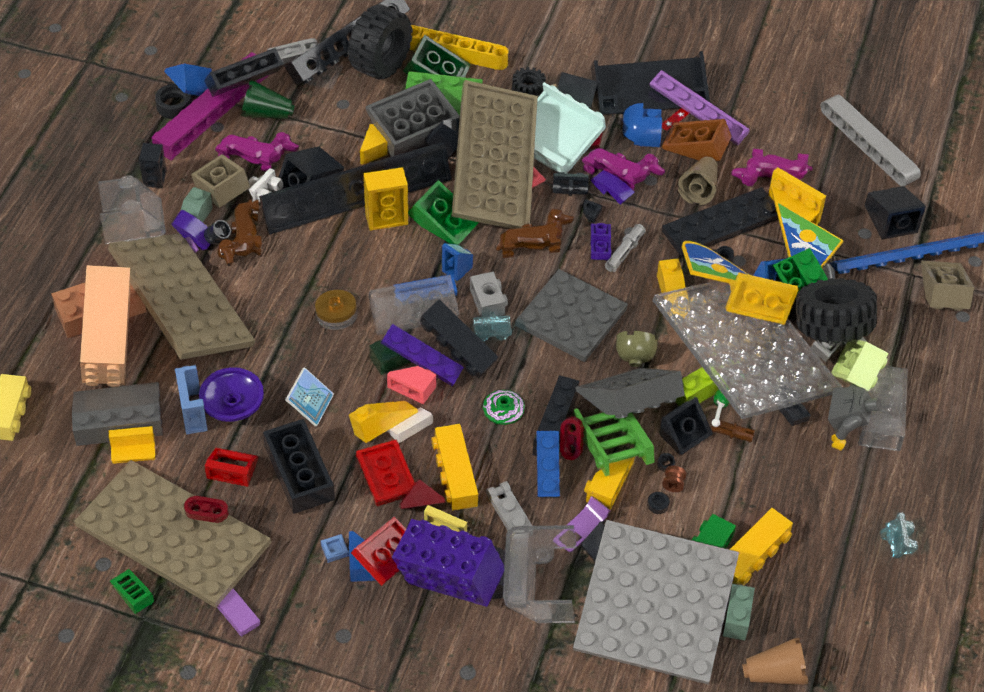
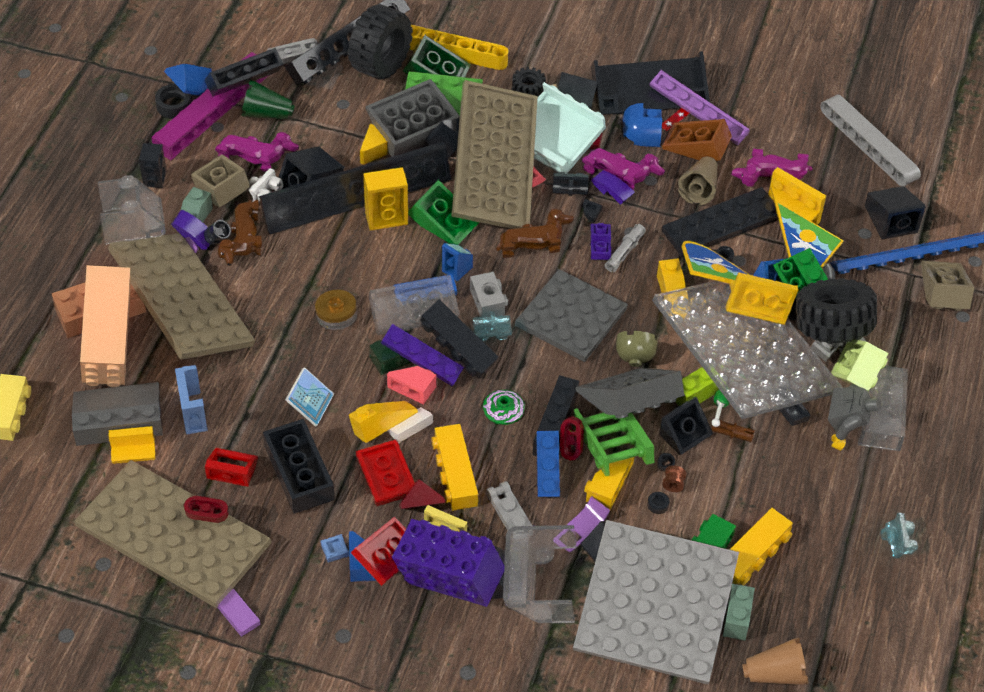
(135, 604): green slope -> none
(231, 386): dark purple dish -> none

